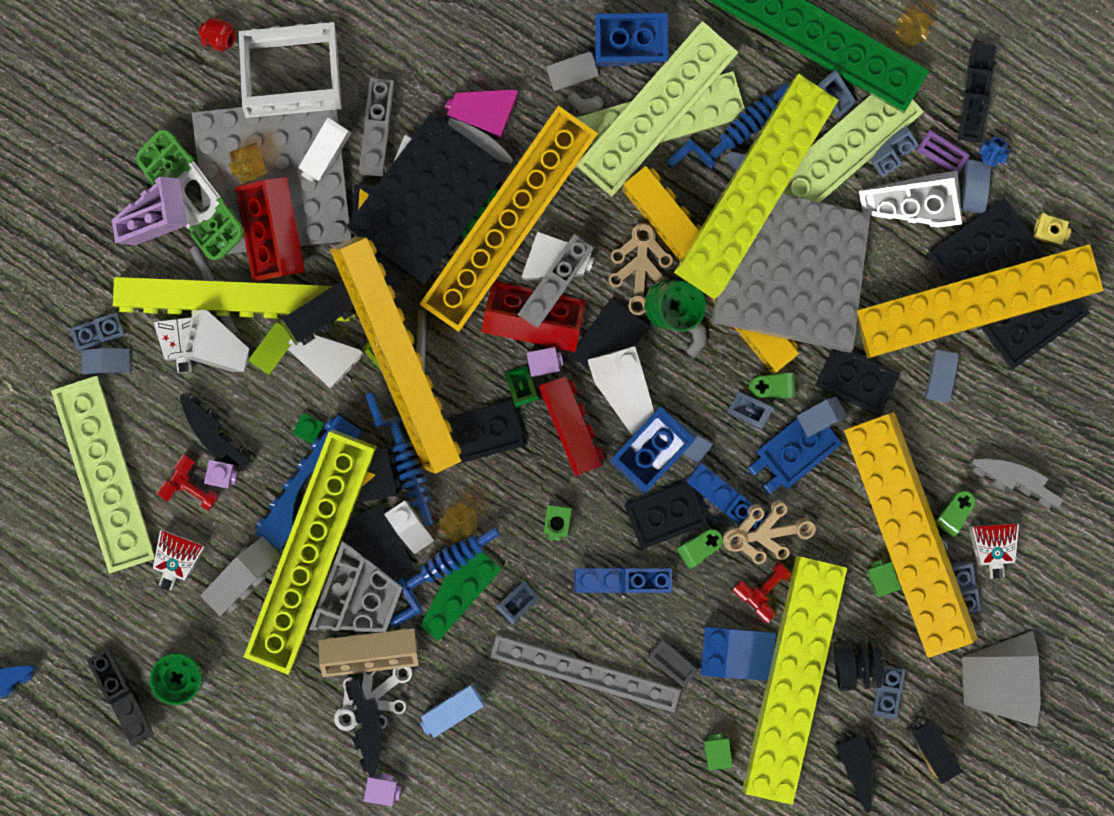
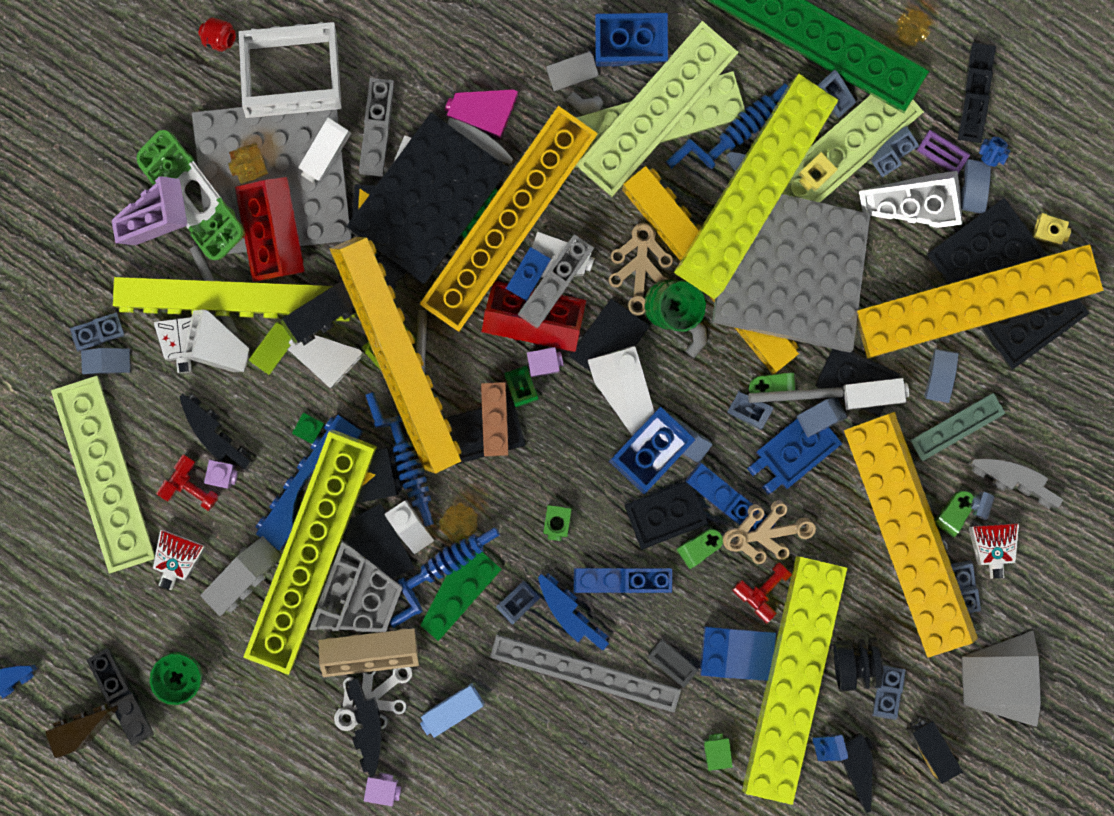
(77, 734): none -> dark brown slope
(494, 419): none -> nougat brick
(528, 273): none -> blue plate
(562, 606): none -> blue slope
(570, 426): red slope -> none
(795, 395): none -> light grey bar
(821, 165): none -> light yellow brick
(830, 748): none -> blue plate
(875, 393): none -> white brick
(883, 578): bright green brick -> none
(957, 427): none -> sand green plate
(982, 505): none -> sand blue slope

